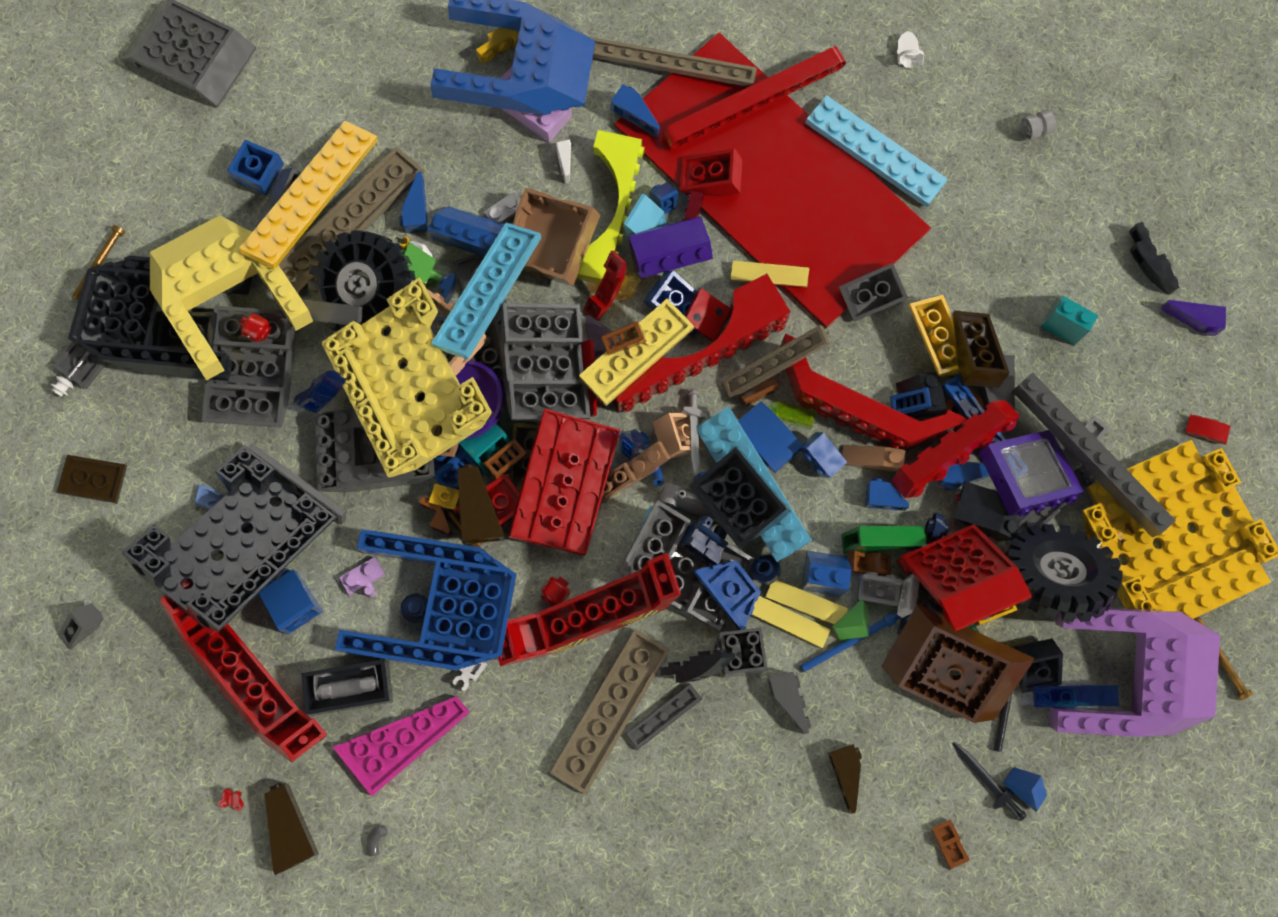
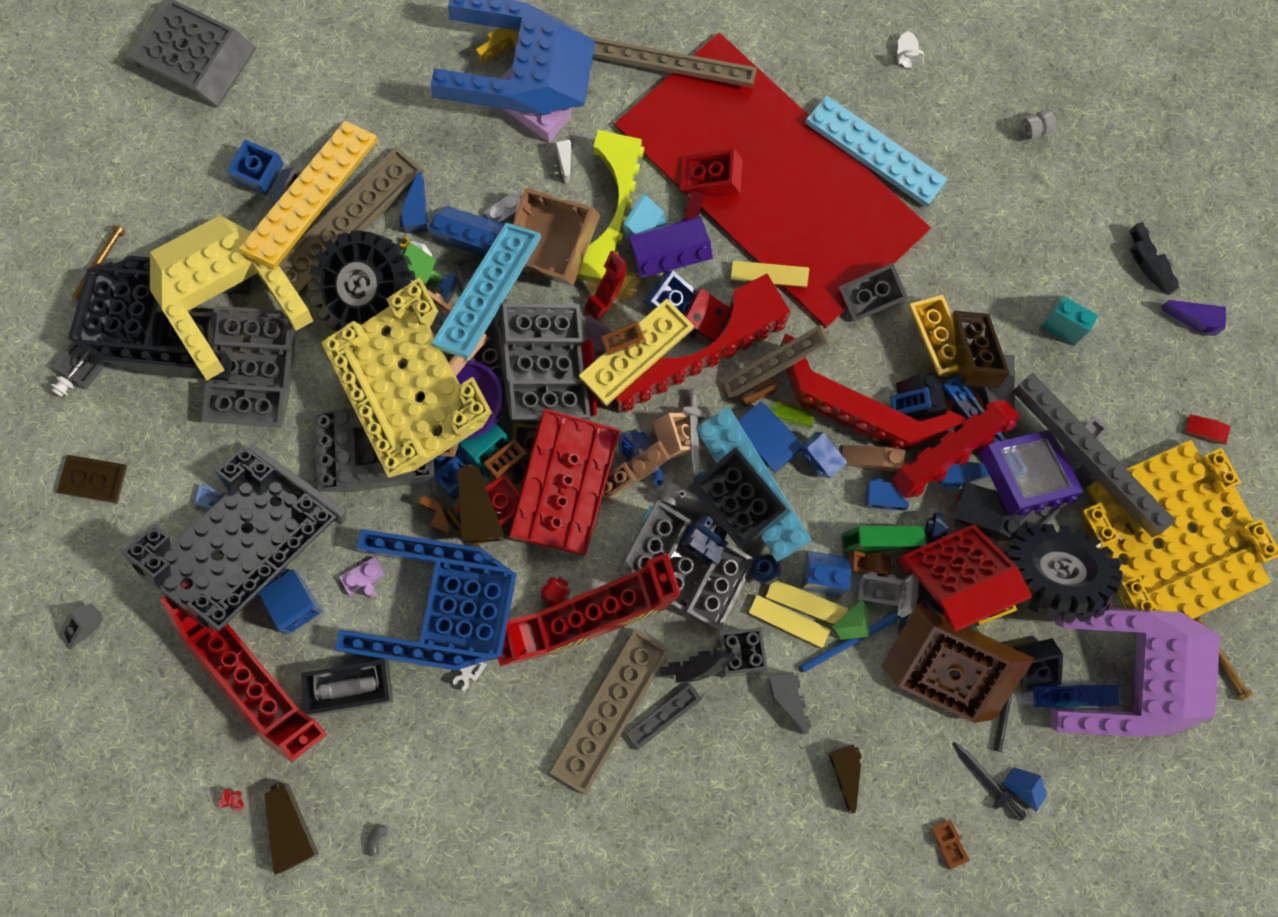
(255, 327): red head -> none
(320, 392): clear blue slope -> none
(333, 312): dark grey tile -> none
(390, 749): dark pink wing -> none
(414, 608): dark blue plate -> none
(445, 497): yellow bracket -> none
(632, 107): blue slope -> none
(664, 197): blue slope -> none
(731, 590): blue wing -> none
(753, 97): red beam -> none

